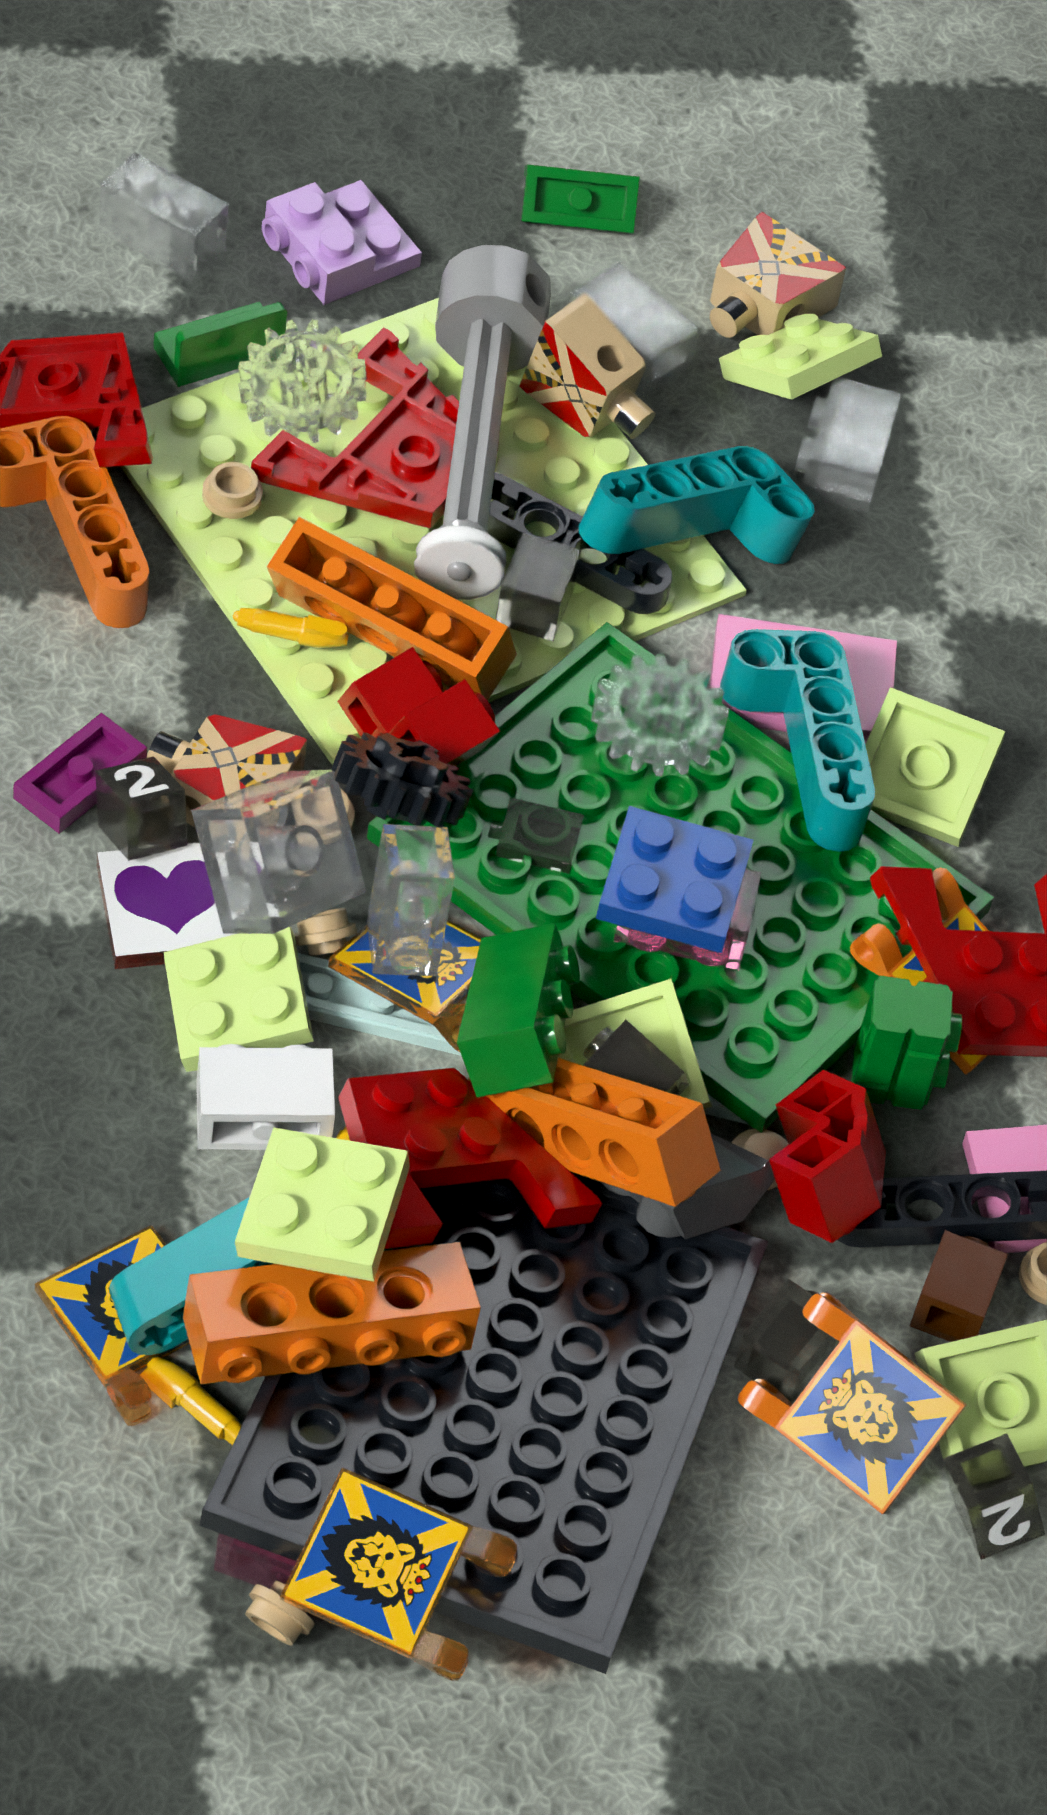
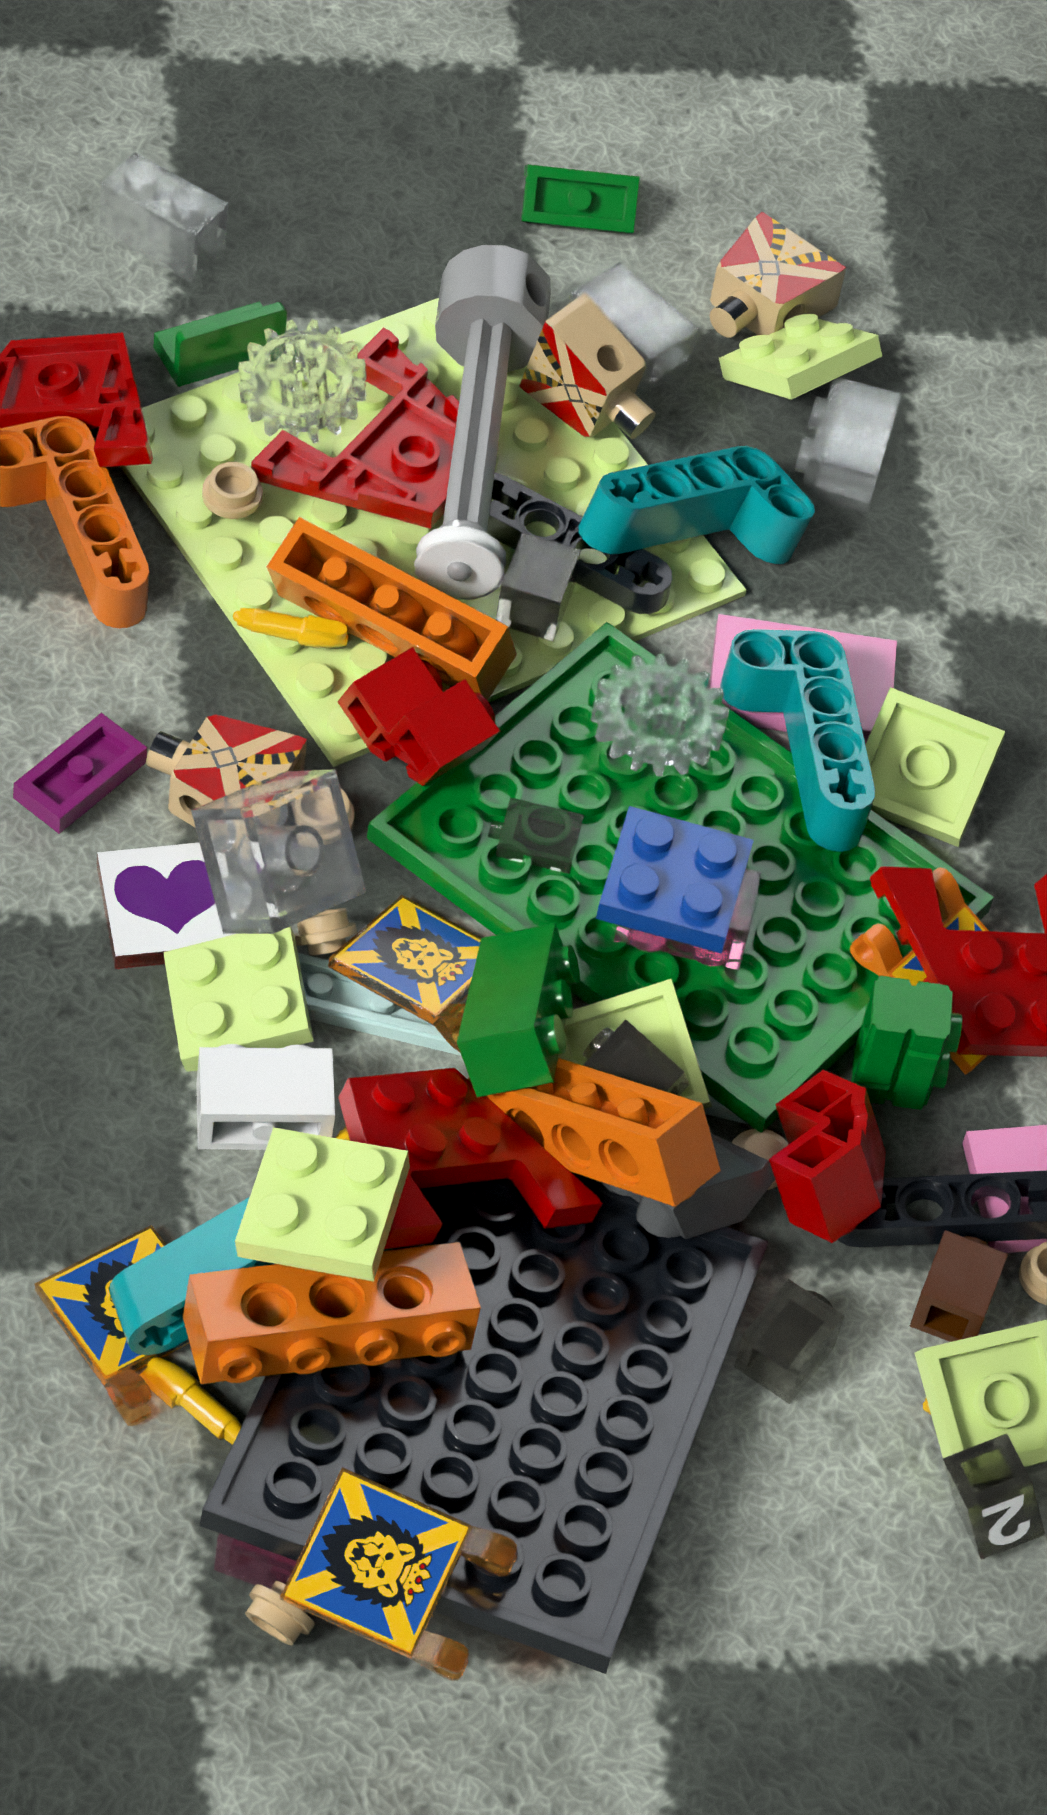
(141, 808): clear smoke brick -> none
(338, 239): lavender plate -> none
(402, 779): black gear -> none
(410, 900): clear brick -> none
(864, 1412): flag -> none

